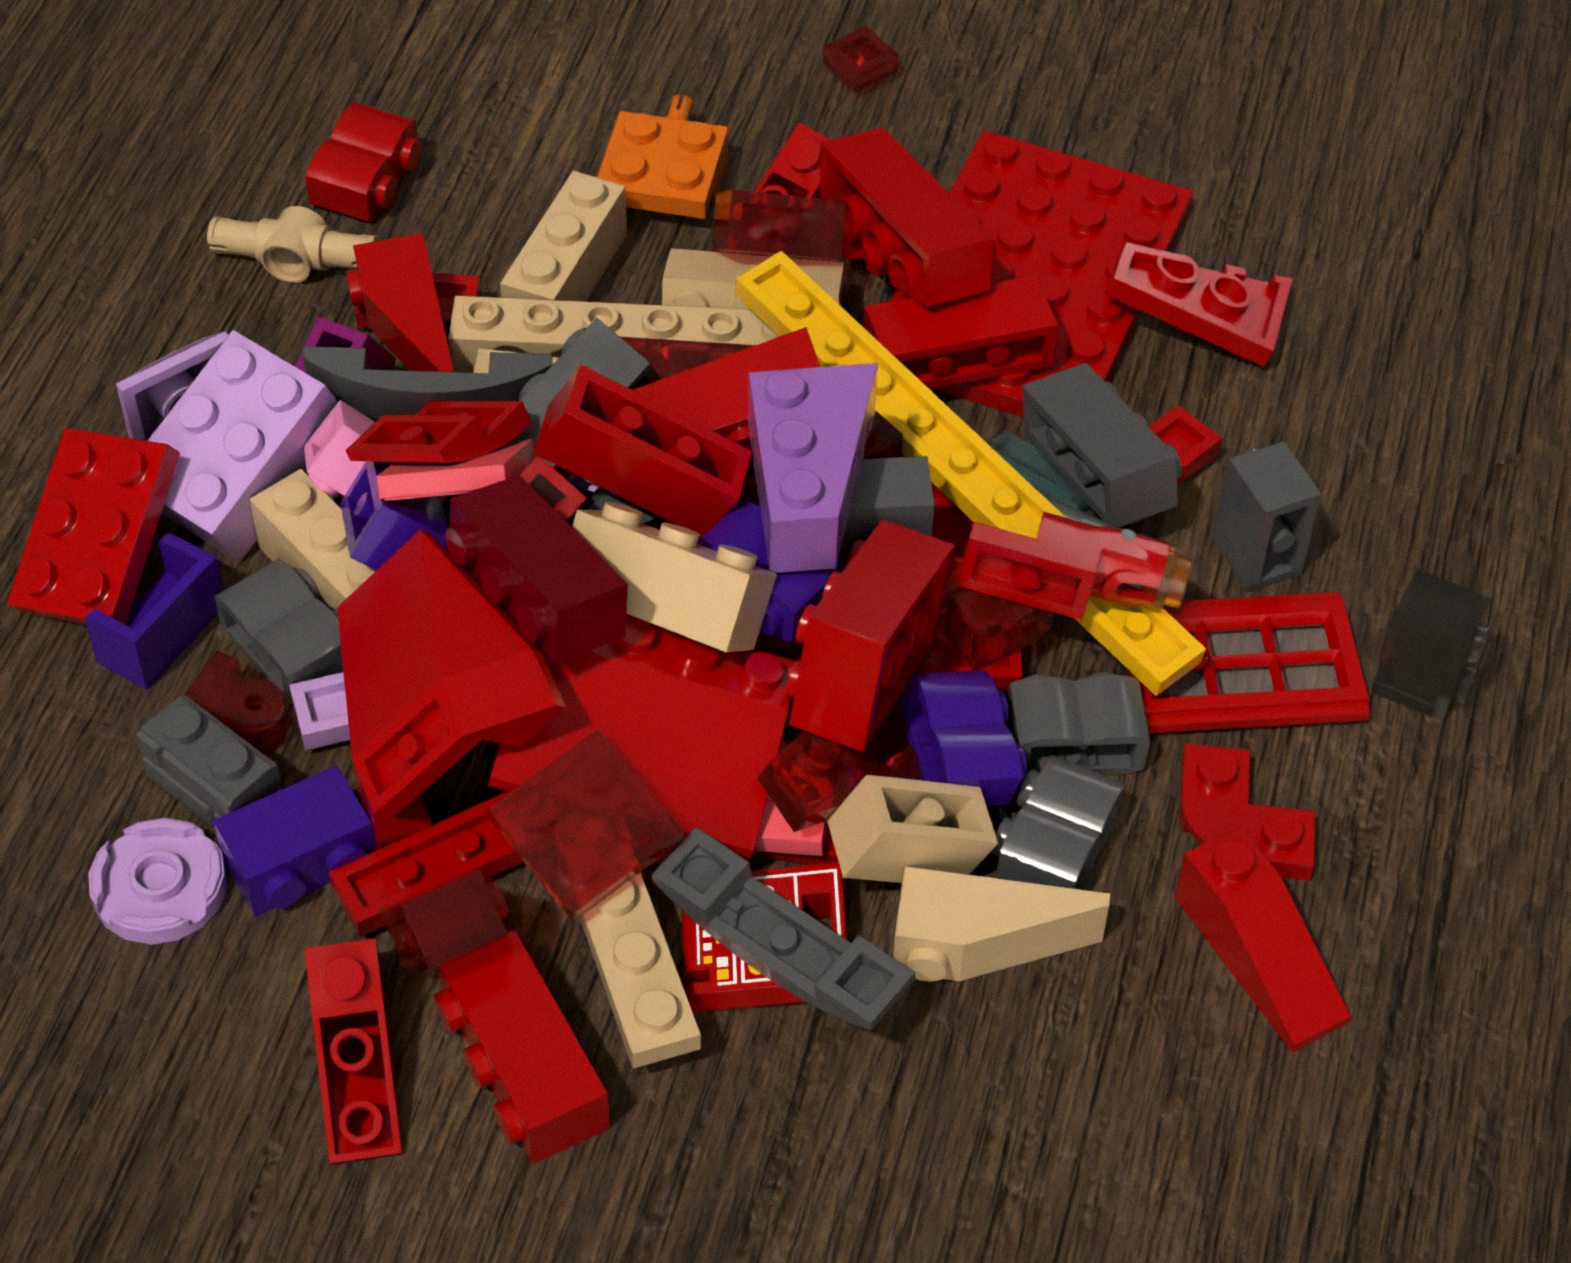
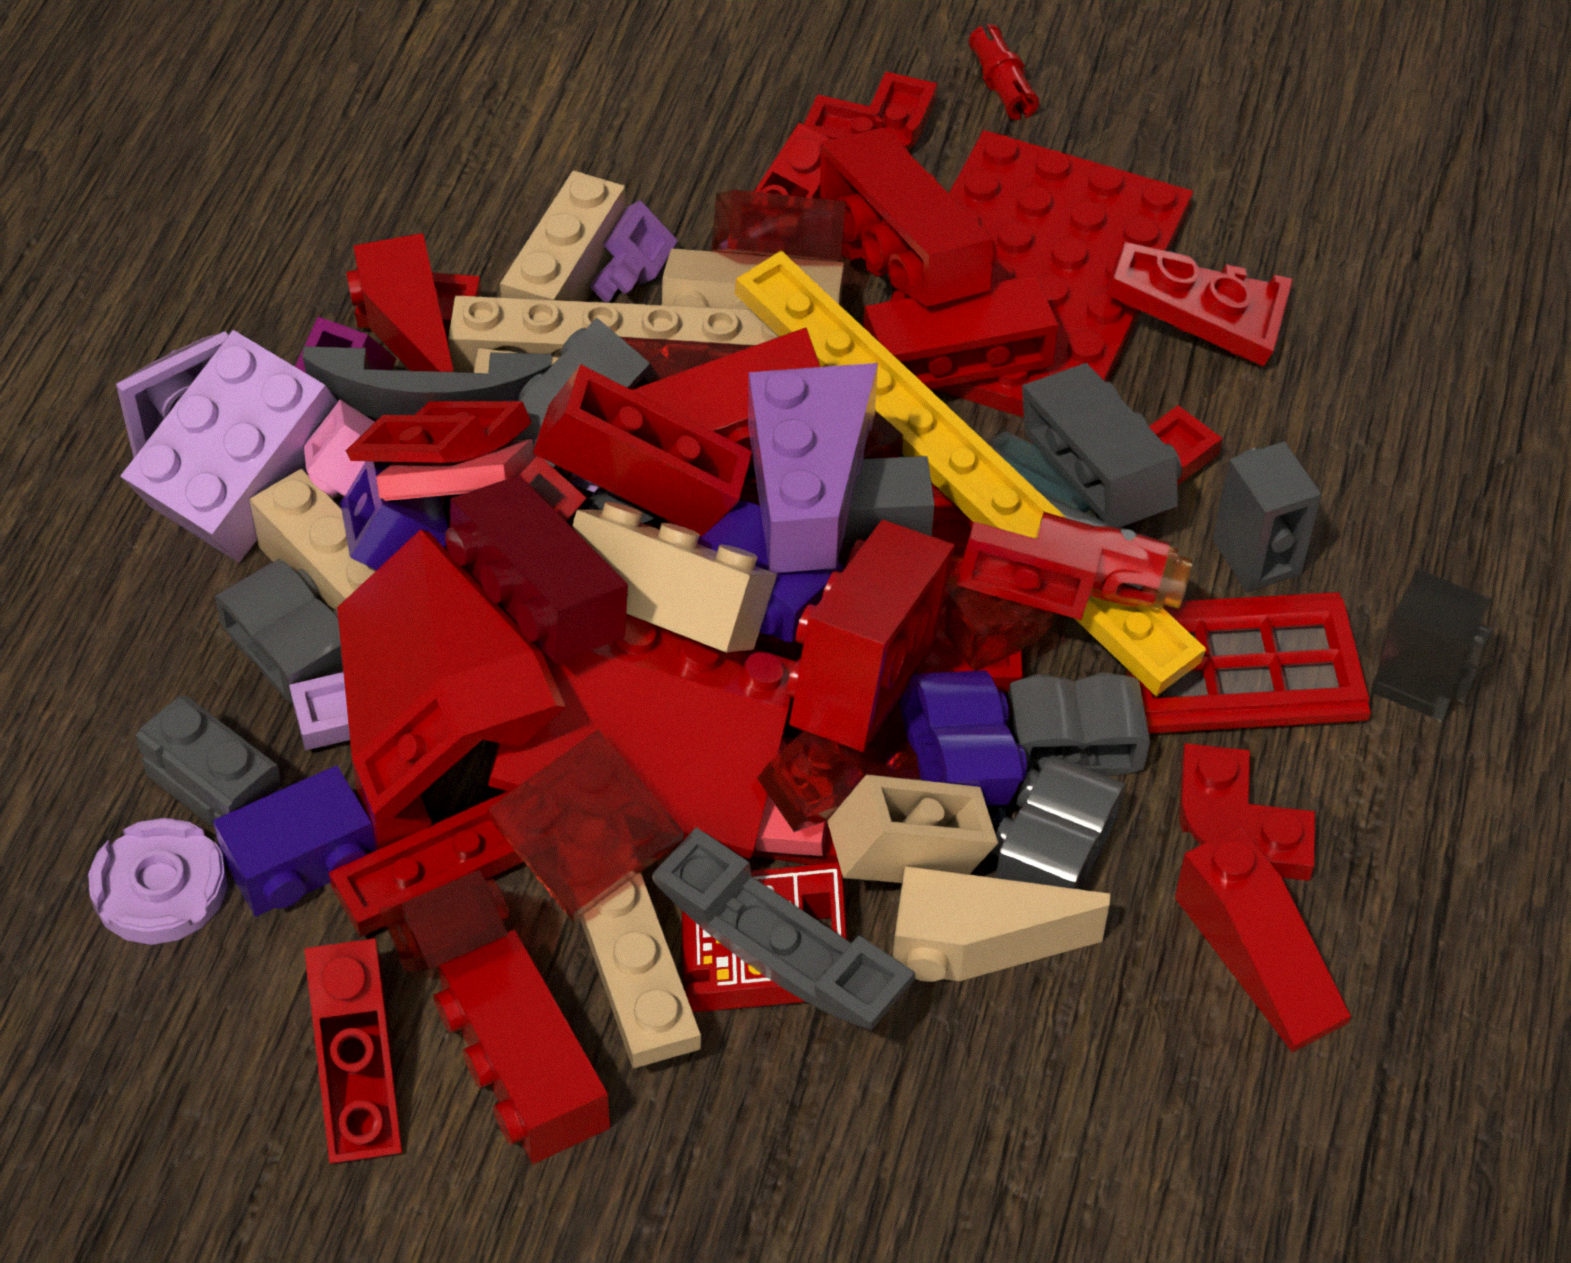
(93, 526): red plate -> none
(162, 618): dark purple panel -> none
(247, 707): clear red leg -> none
(287, 245): tan pin -> none
(363, 162): red brick -> none
(639, 251): none -> medium lavender plate
(667, 160): orange plate -> none
(860, 58): clear red plate -> none
(899, 106): none -> red plate
(1003, 72): none -> red pin

